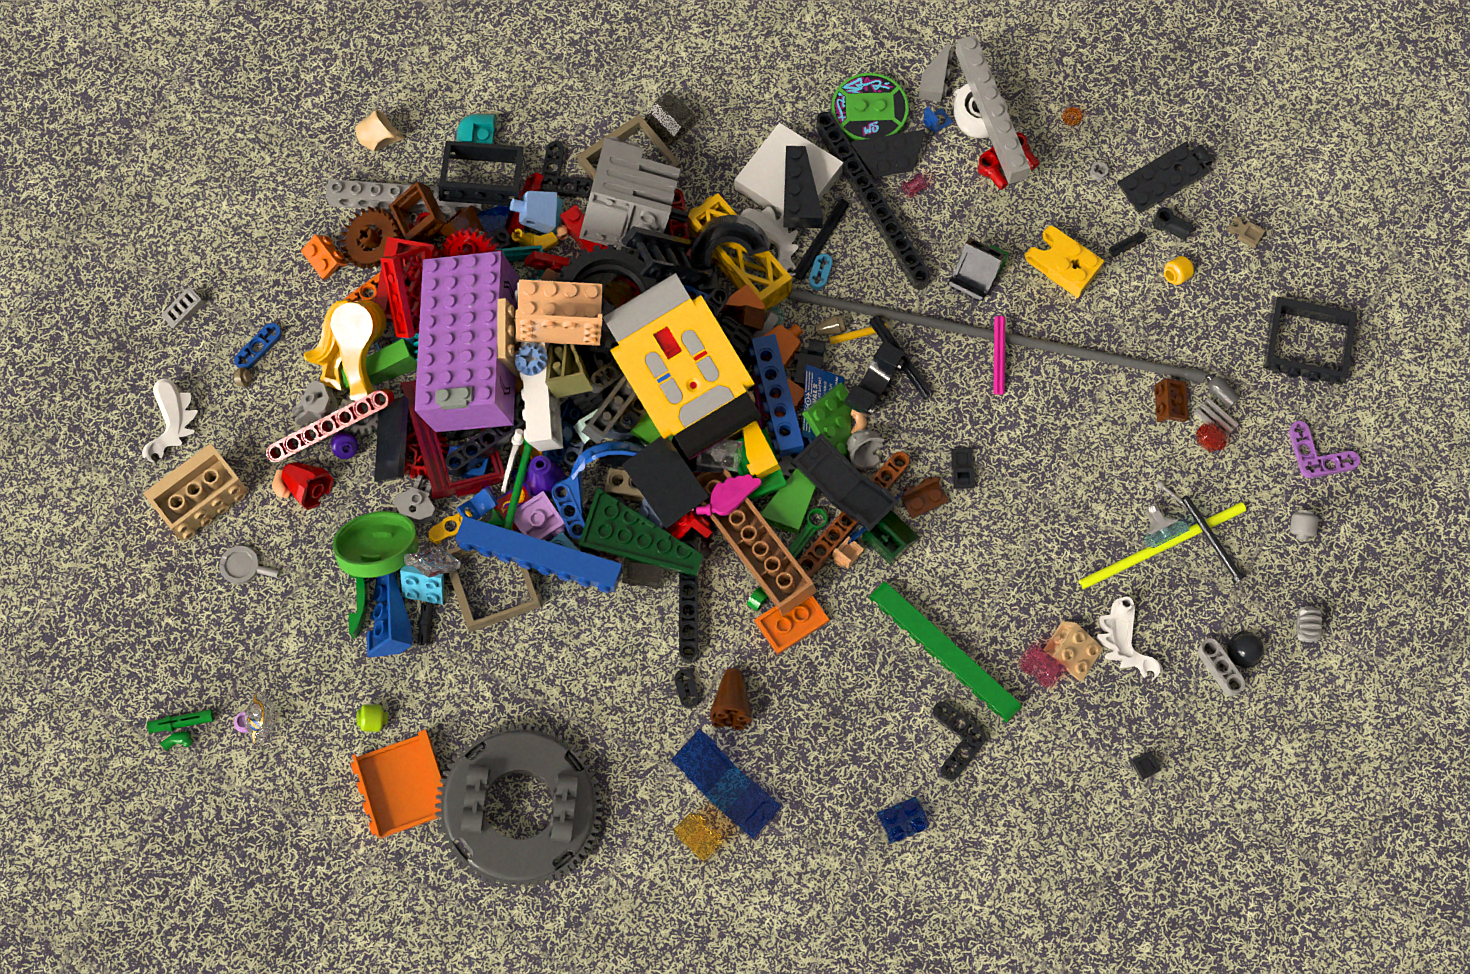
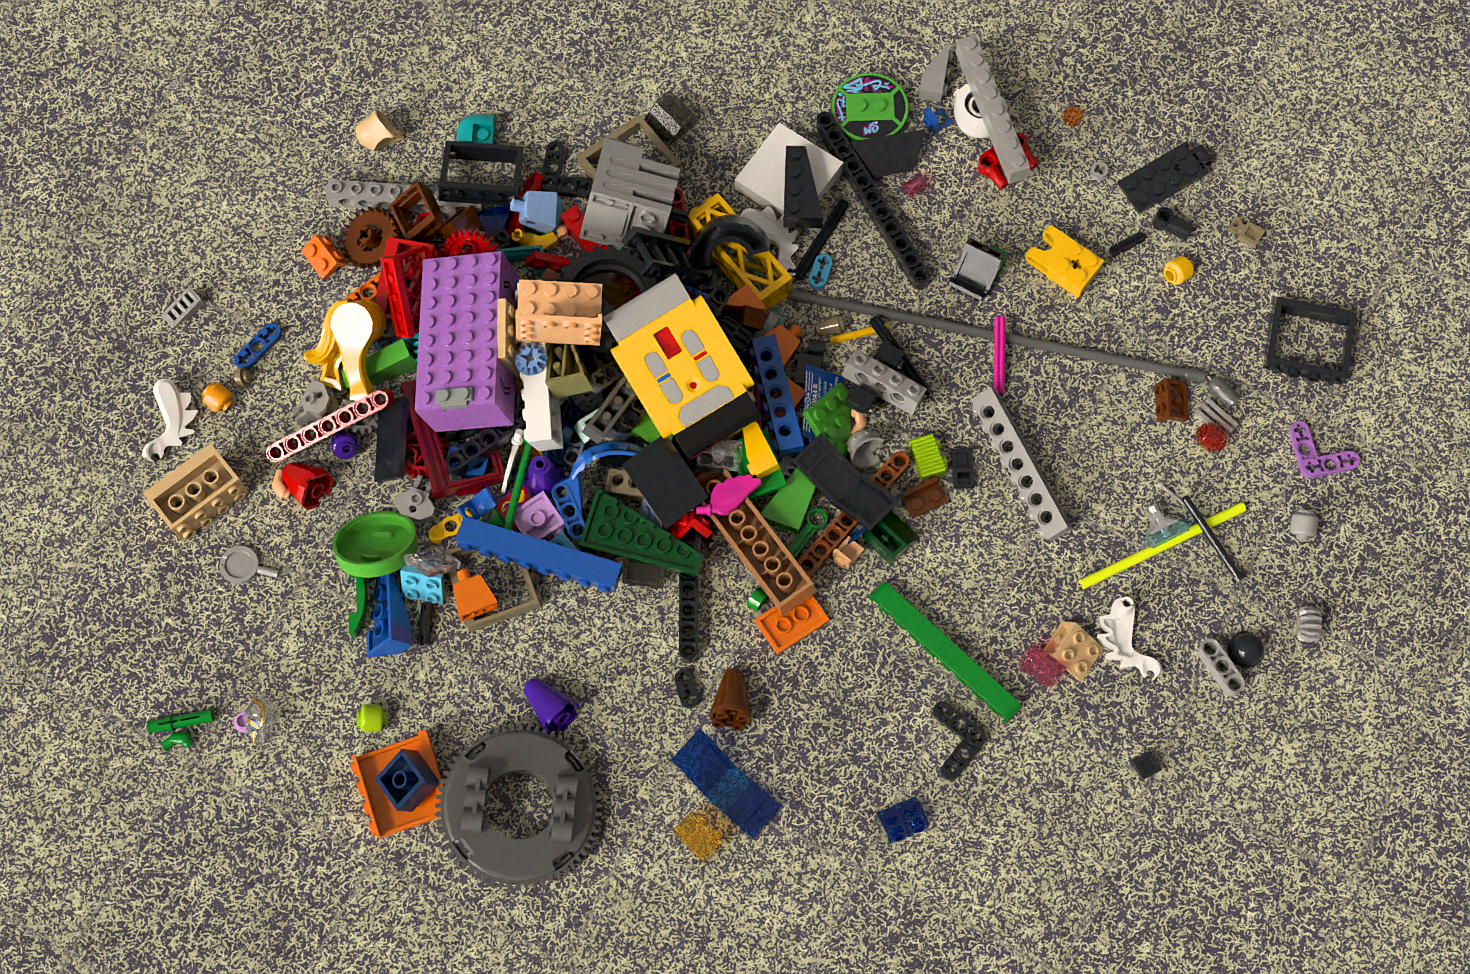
(217, 397): none -> light orange head
(407, 780): none -> dark blue brick
(472, 596): none -> orange torso
(550, 705): none -> dark purple cone
(884, 382): none -> light grey brick
(927, 456): none -> lime brick
(1059, 524): none -> light grey brick

